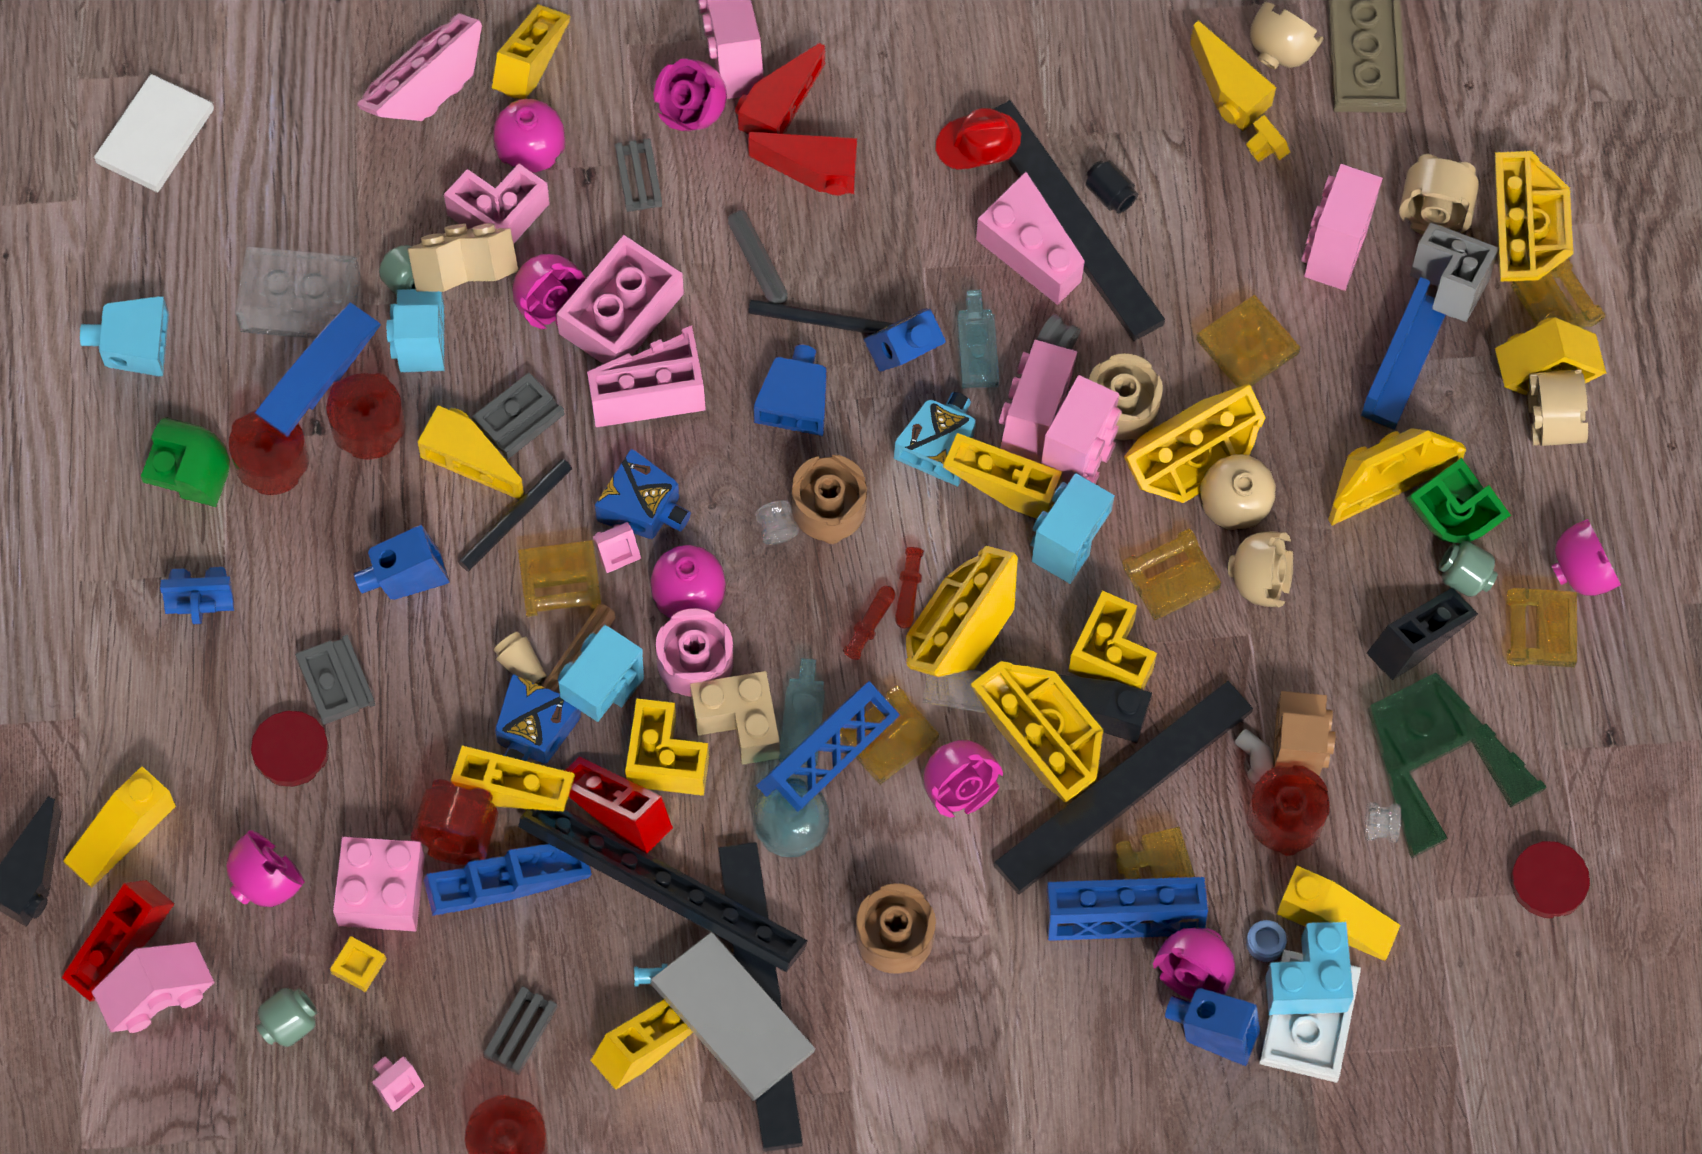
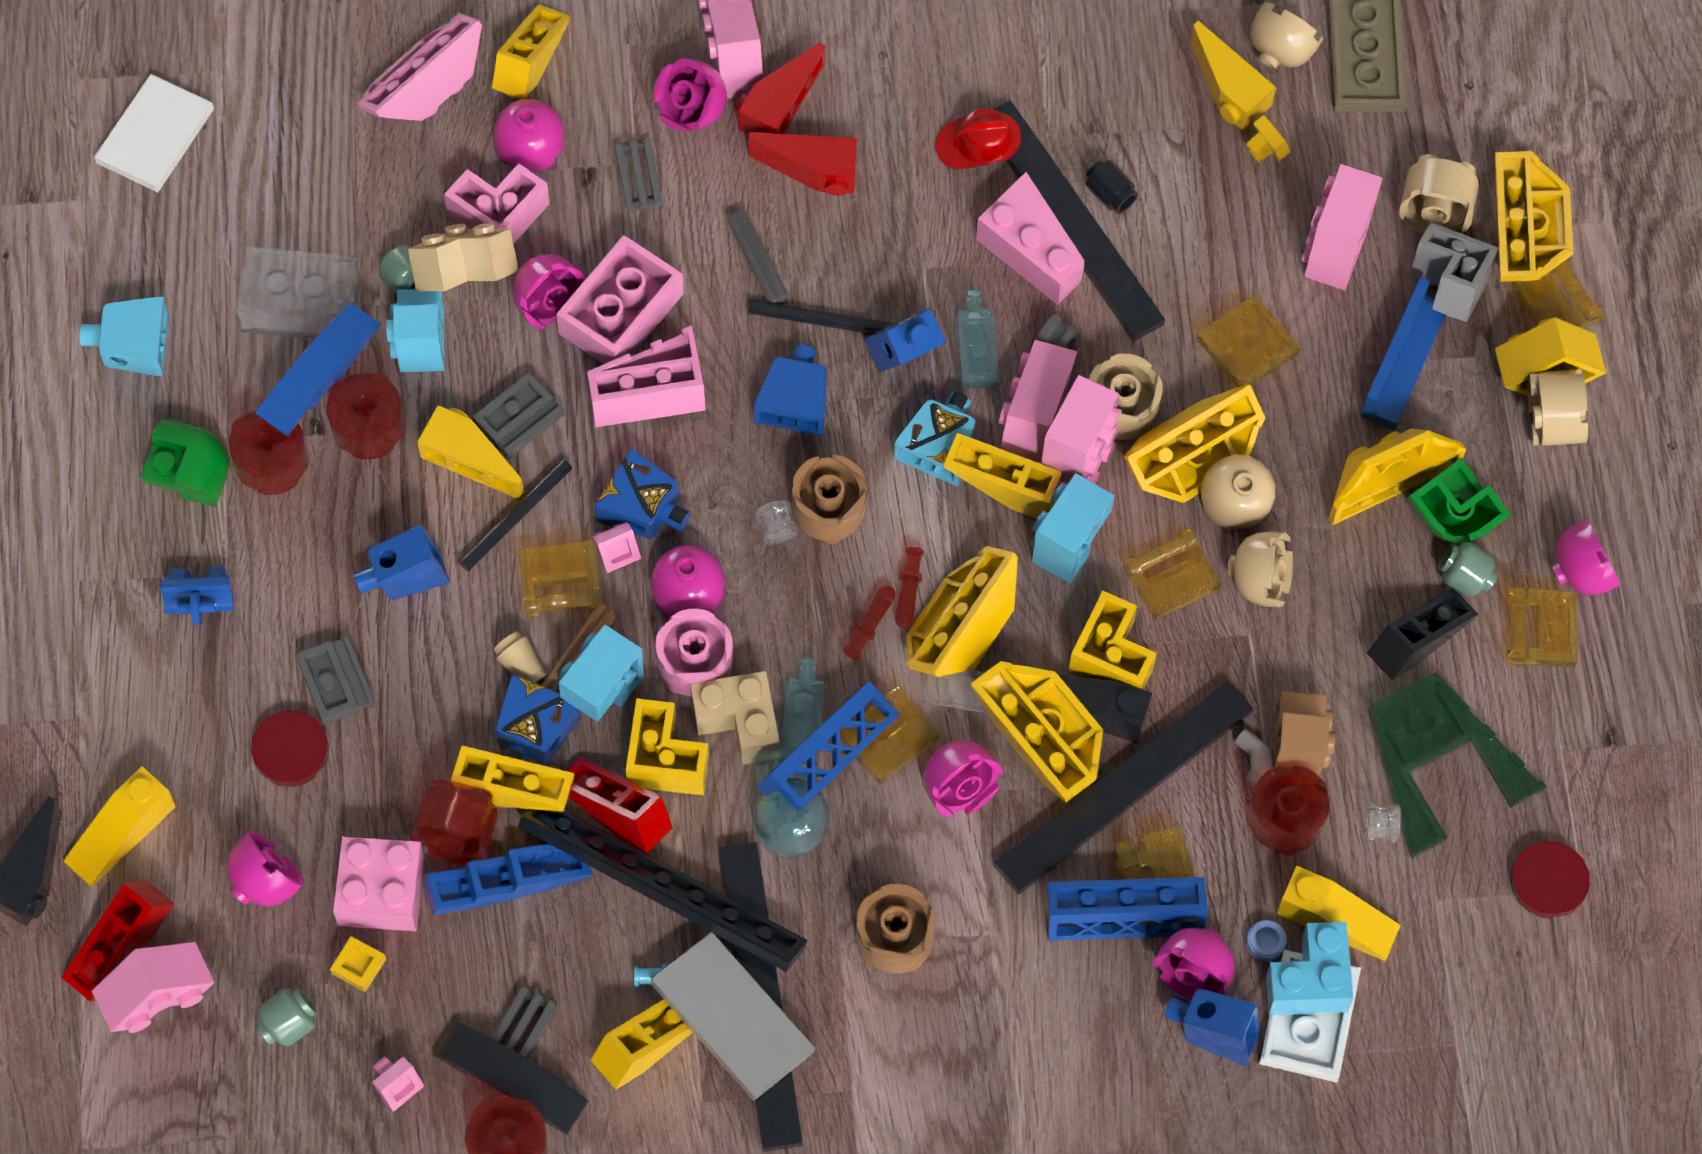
(511, 1074): none -> black slope

